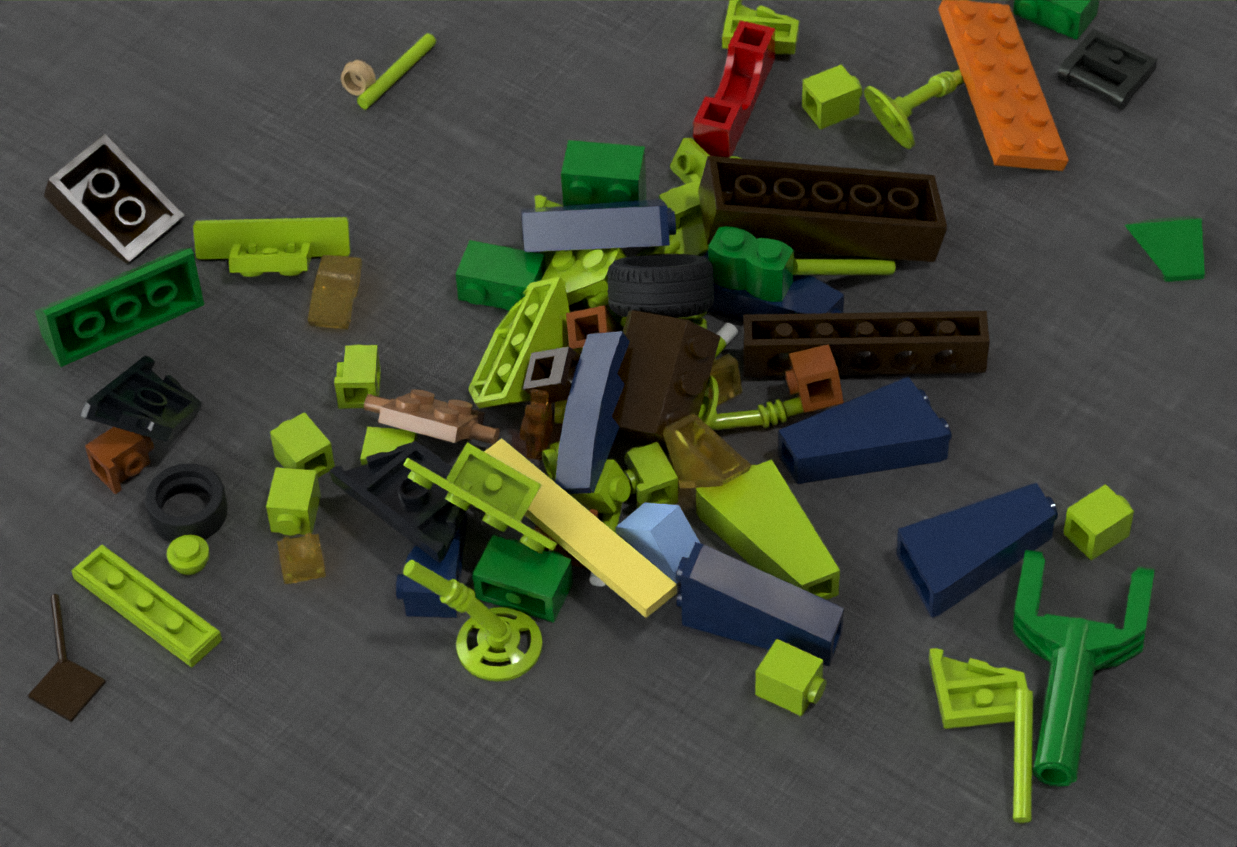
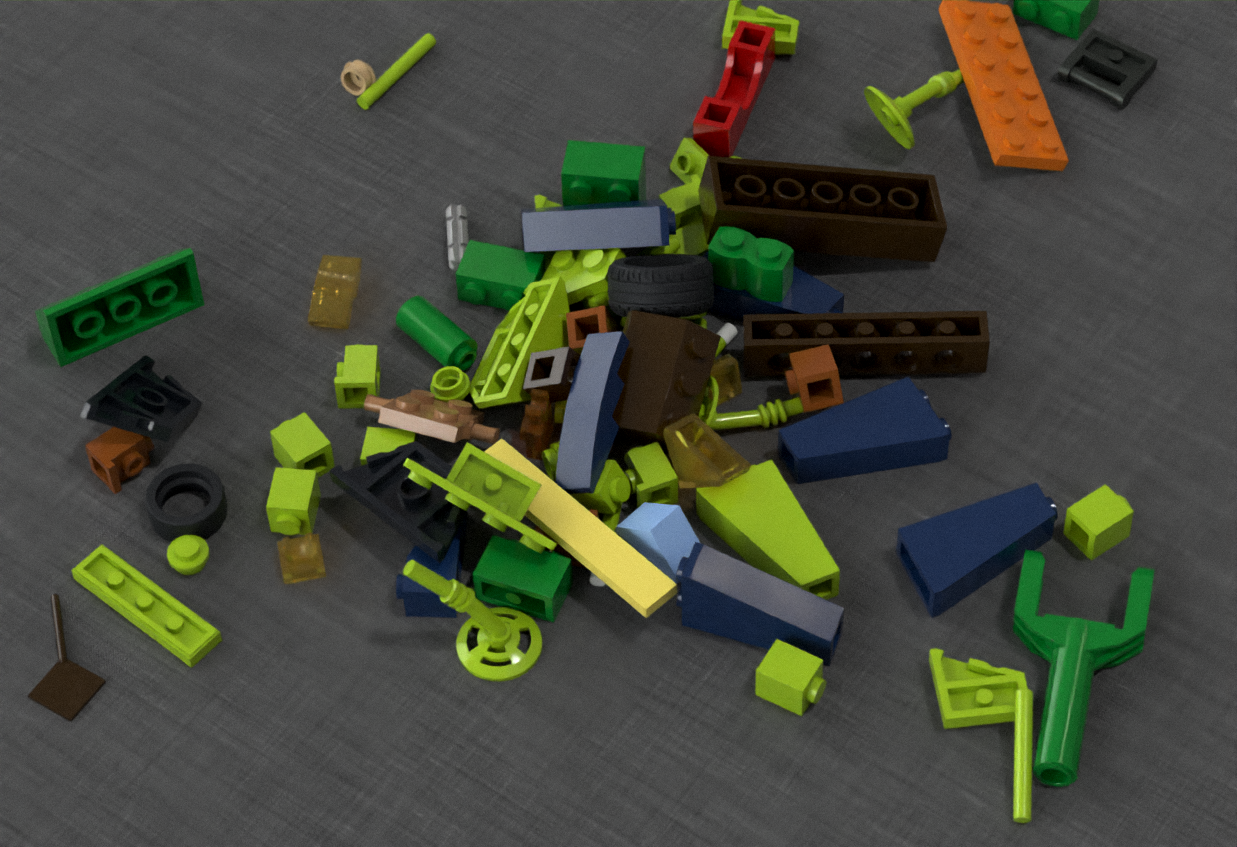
(112, 200): dark brown slope -> none
(271, 244): lime bracket -> none
(436, 333): none -> green brick
(450, 384): none -> lime plate
(456, 234): none -> light grey axle
(831, 96): lime brick -> none
(843, 267): lime bar -> none
(1173, 245): green slope -> none

